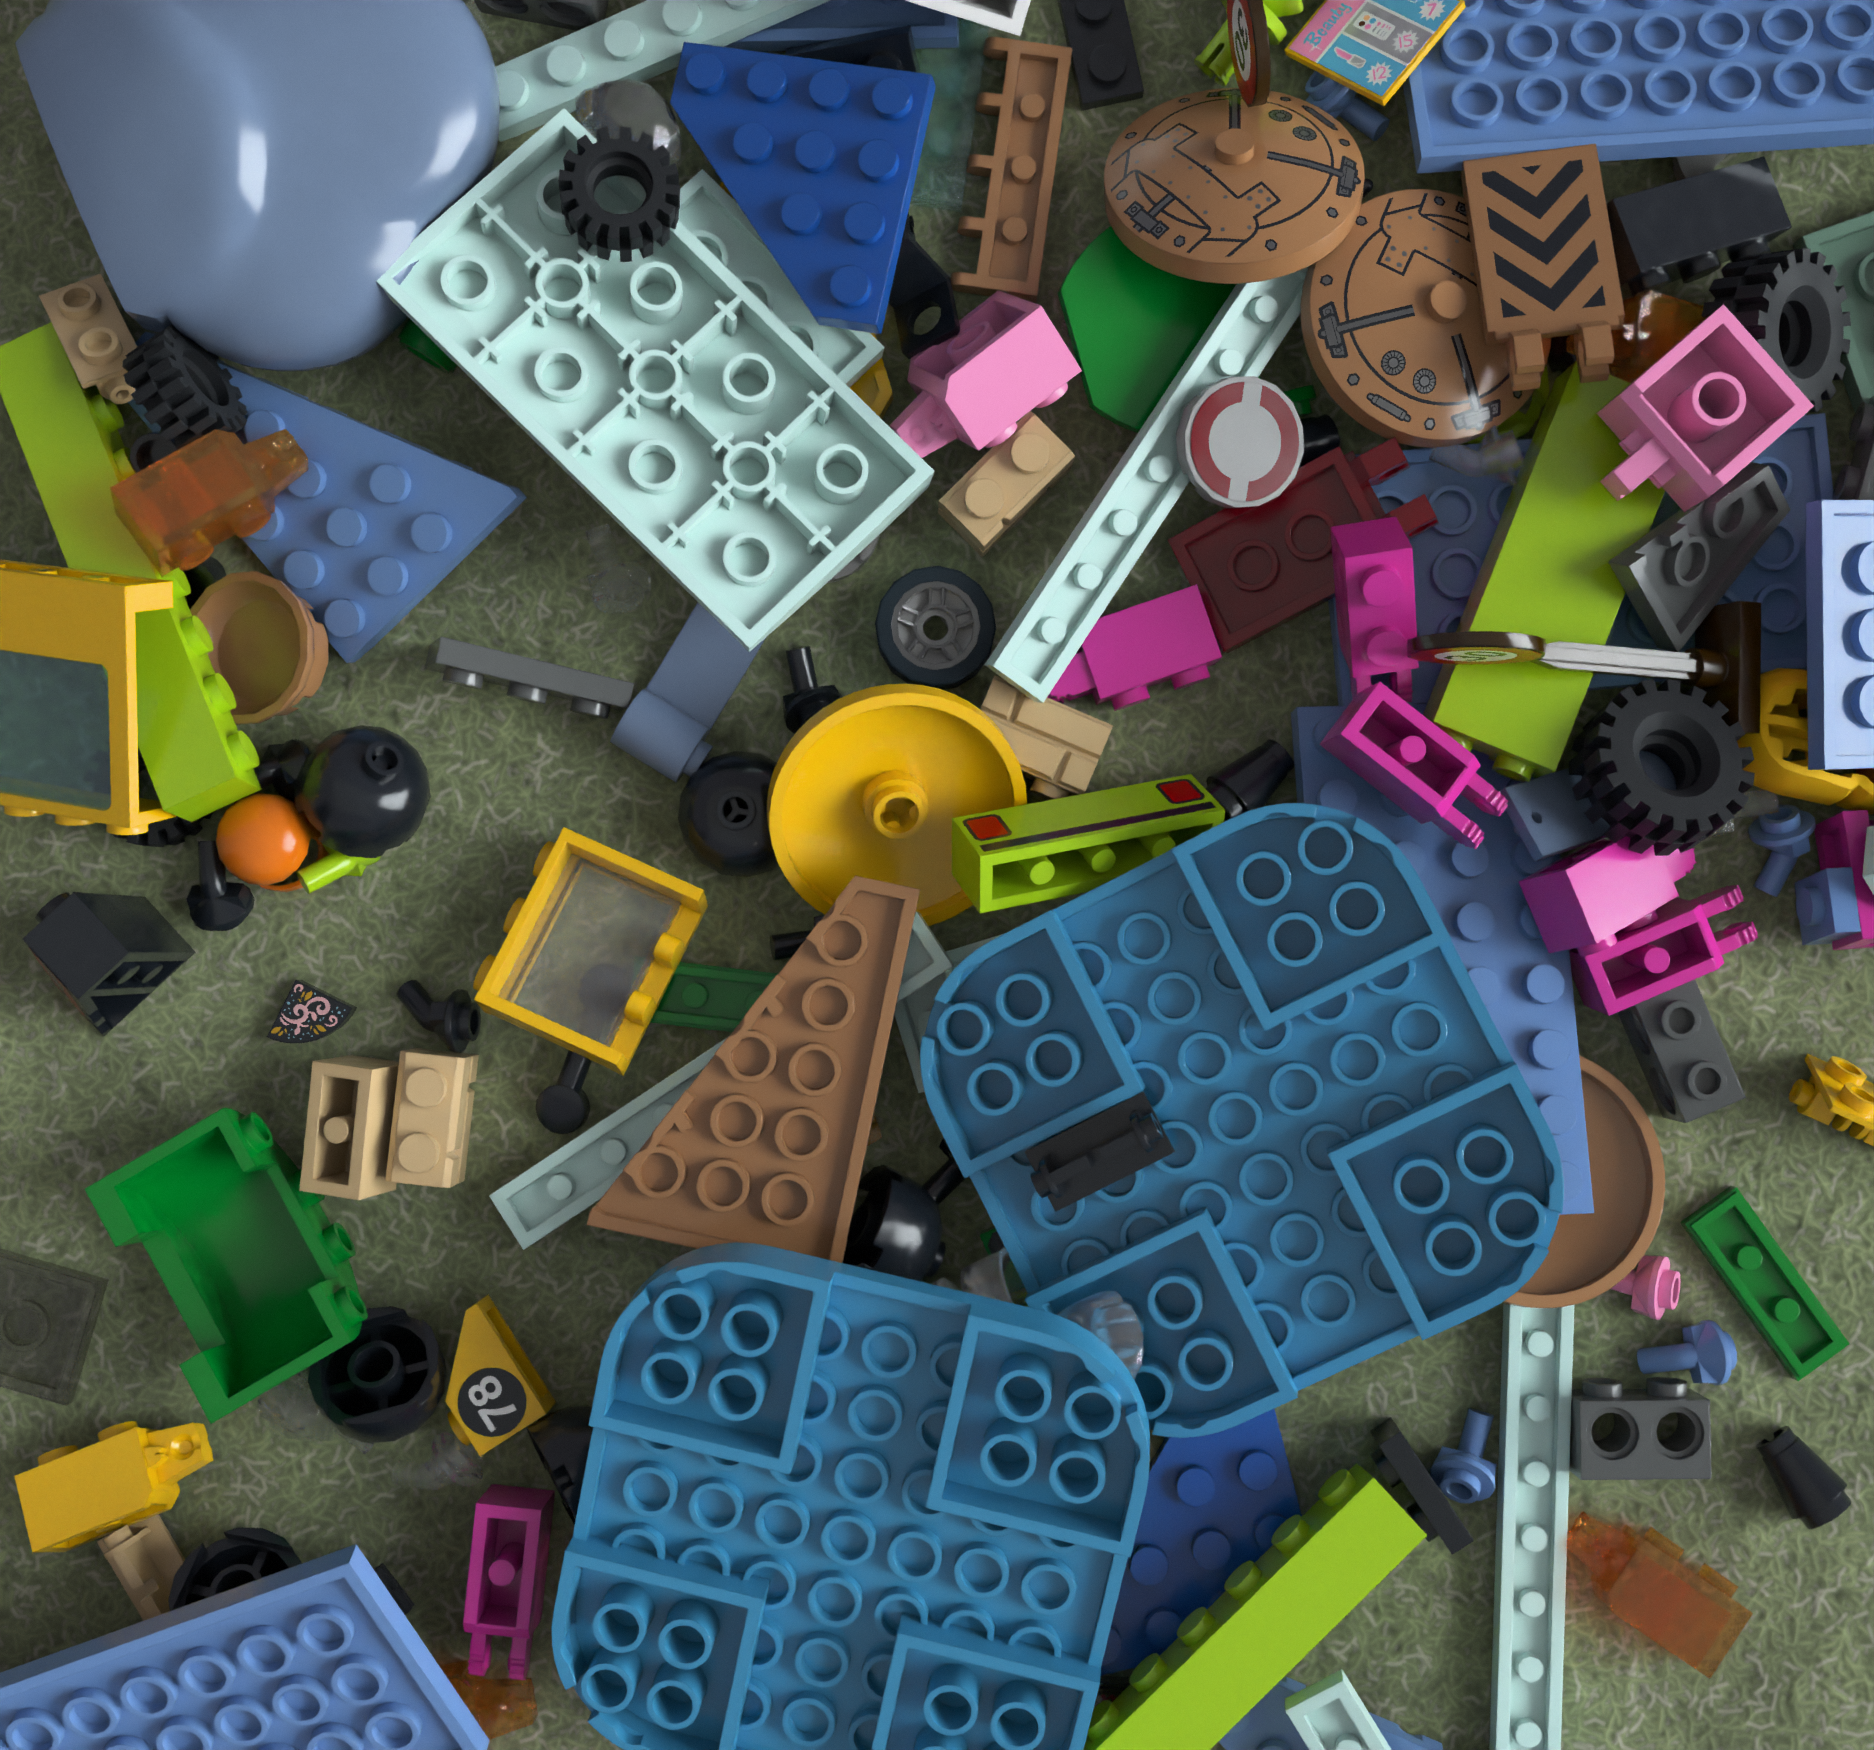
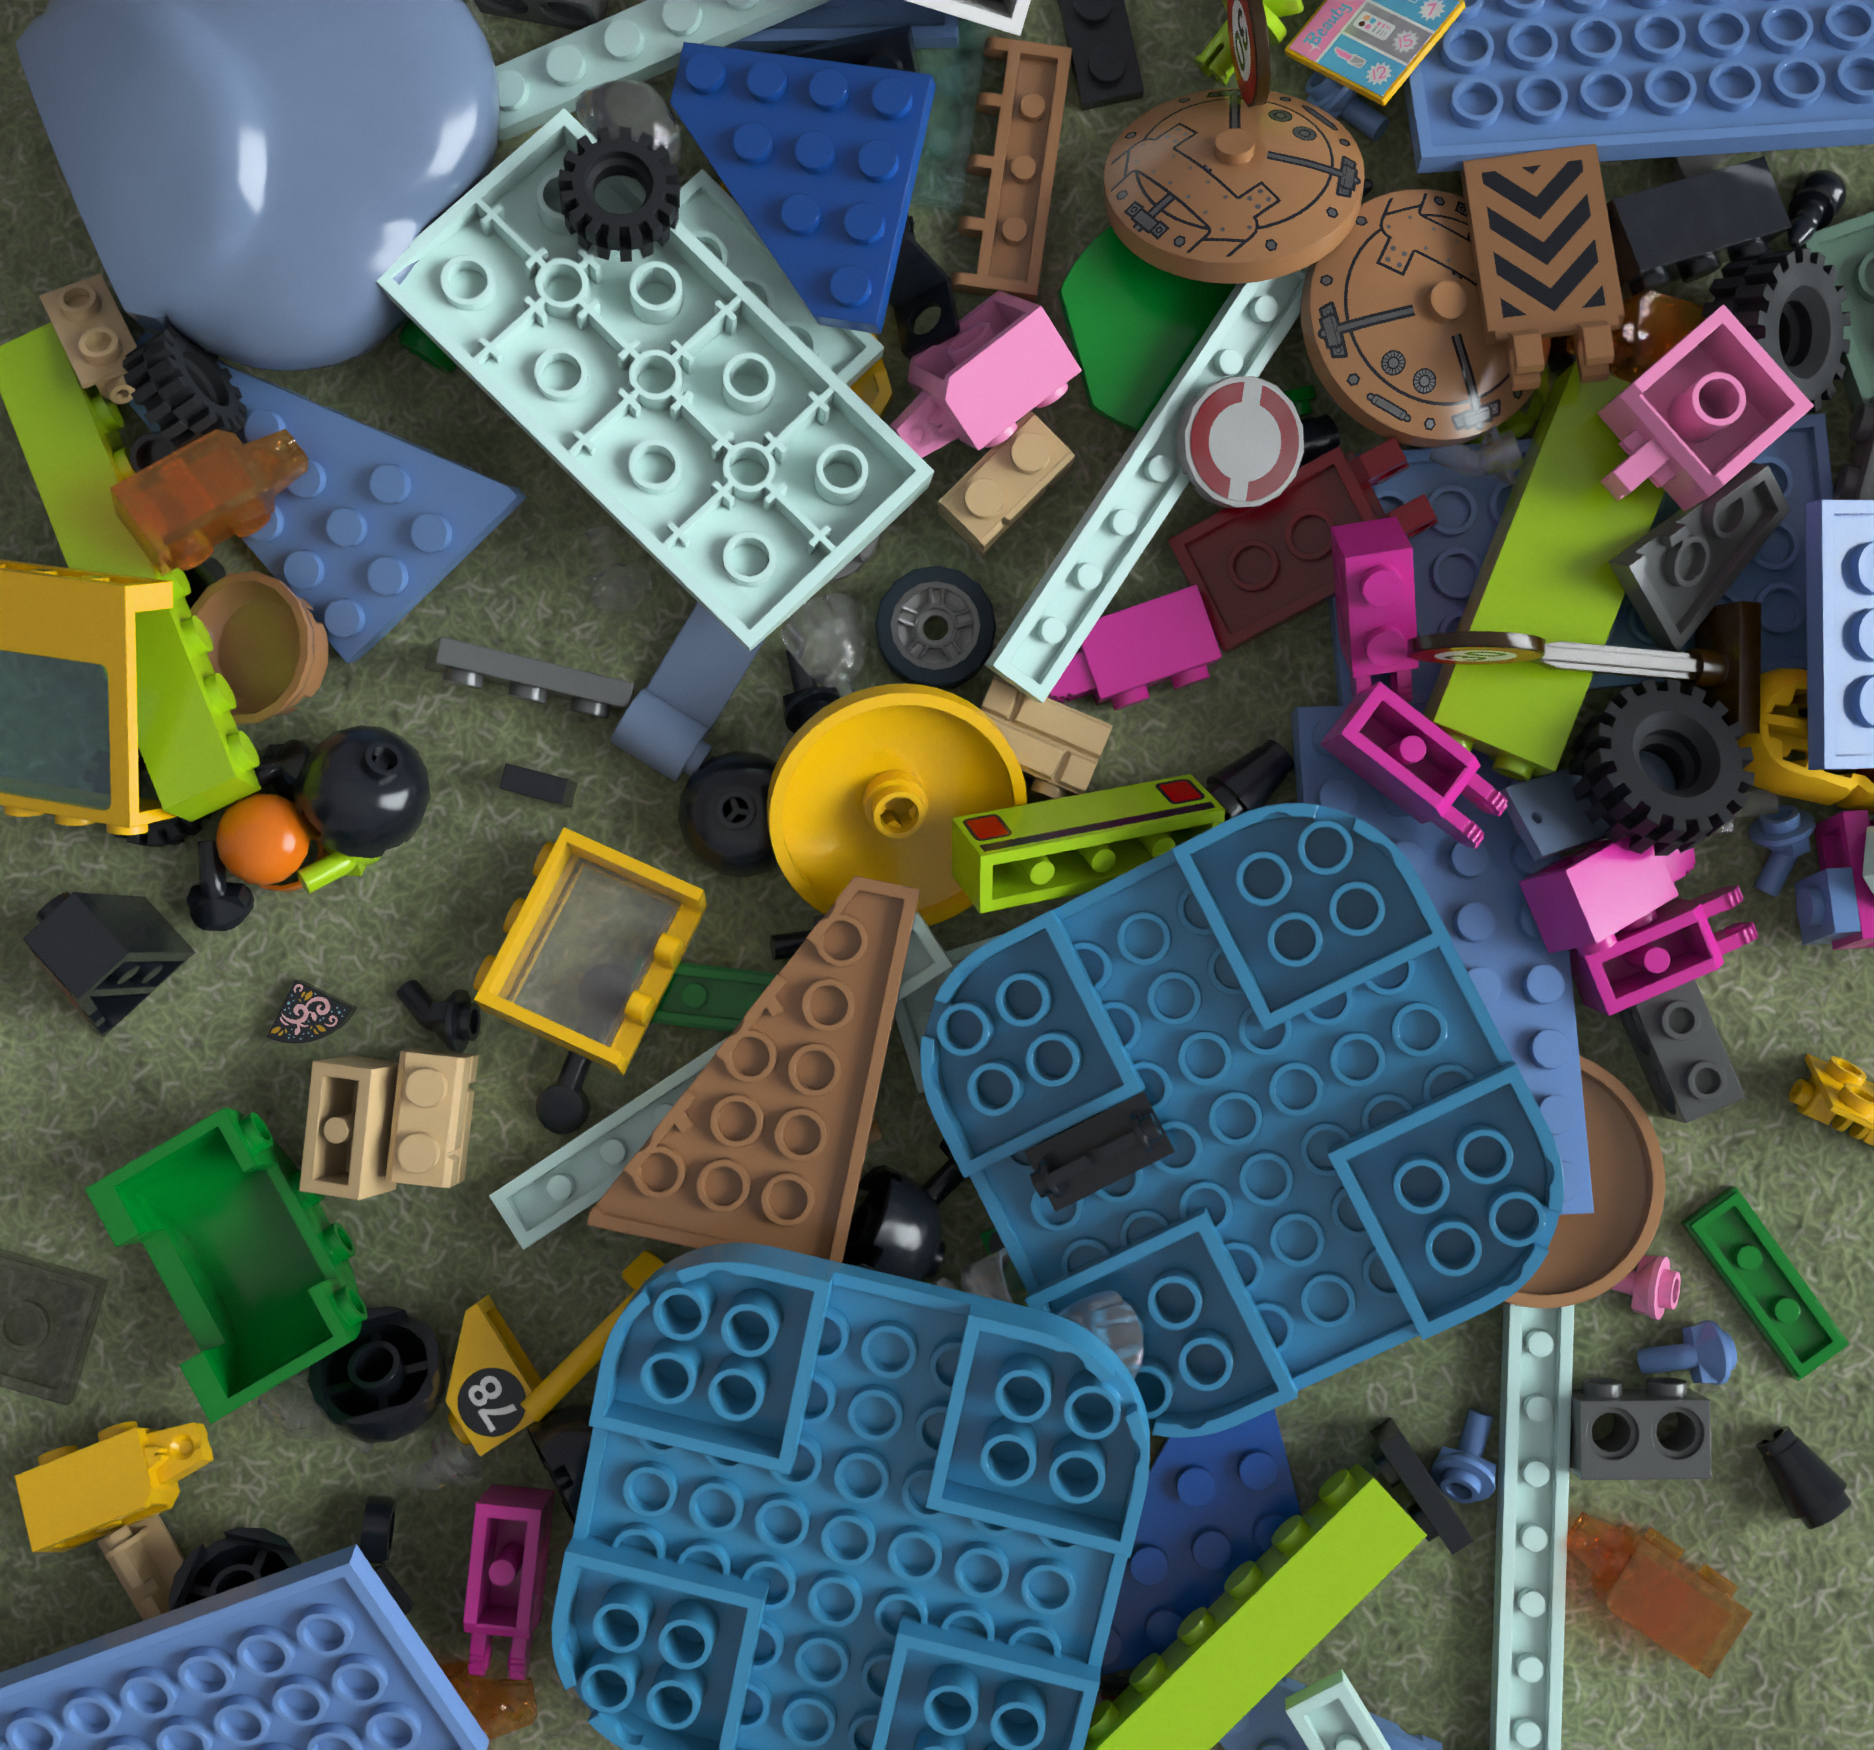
(378, 1529): none -> black tile
(538, 785): none -> black tile
(589, 1351): none -> yellow piece
(831, 639): none -> clear piece
(1814, 204): none -> black bar

